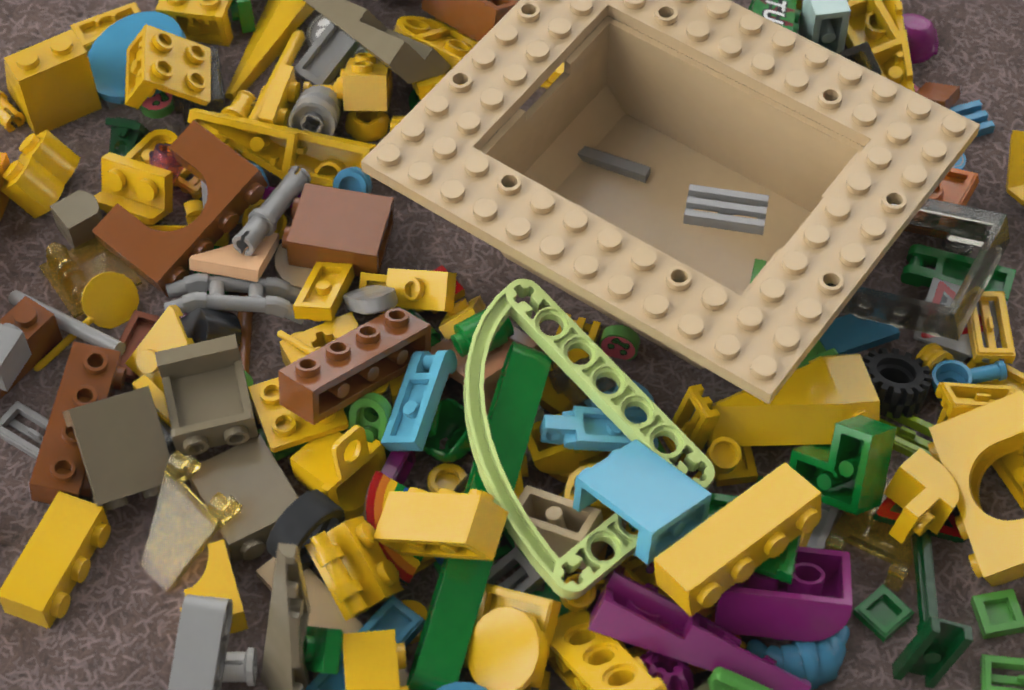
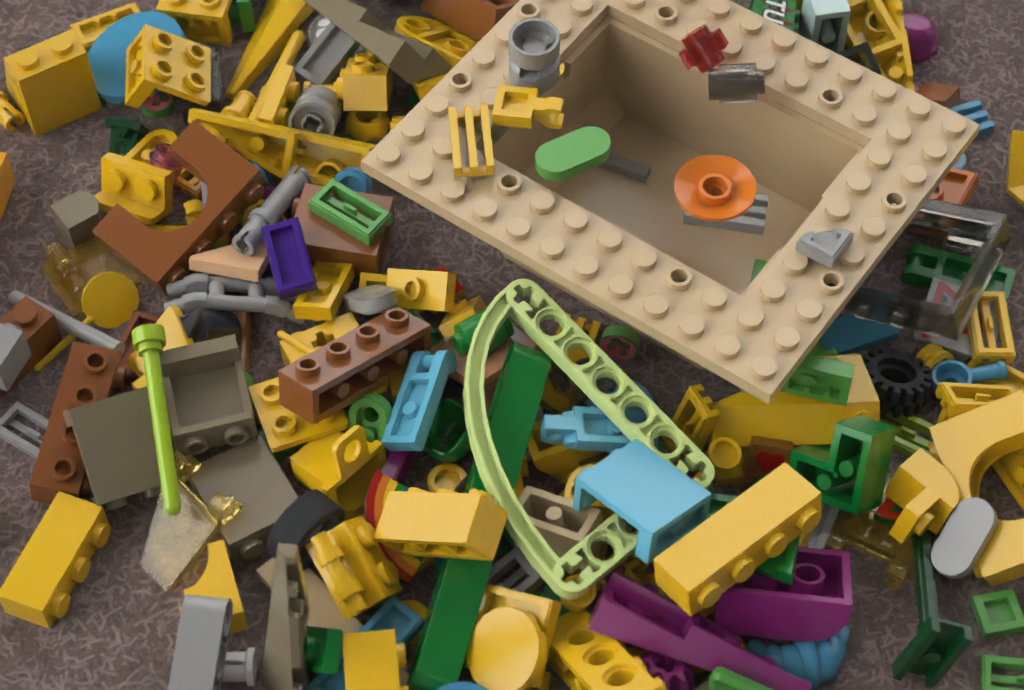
(39, 173): yellow brick -> none
(149, 342): none -> lime piece
(289, 258): none -> dark purple tile
(346, 216): none -> bright green tile
(469, 117): none -> yellow tile
(521, 106): none -> yellow plate
(534, 54): none -> light grey wheel
(572, 153): none -> bright green tile
(703, 48): none -> clear red gear
(718, 176): none -> orange dish
(735, 83): none -> clear smoke brick
(765, 456): none -> dark orange tile
(821, 380): none -> bright green bracket
(825, 246): none -> light grey tile
(883, 613): green tile -> none
(964, 538): none -> light grey tile

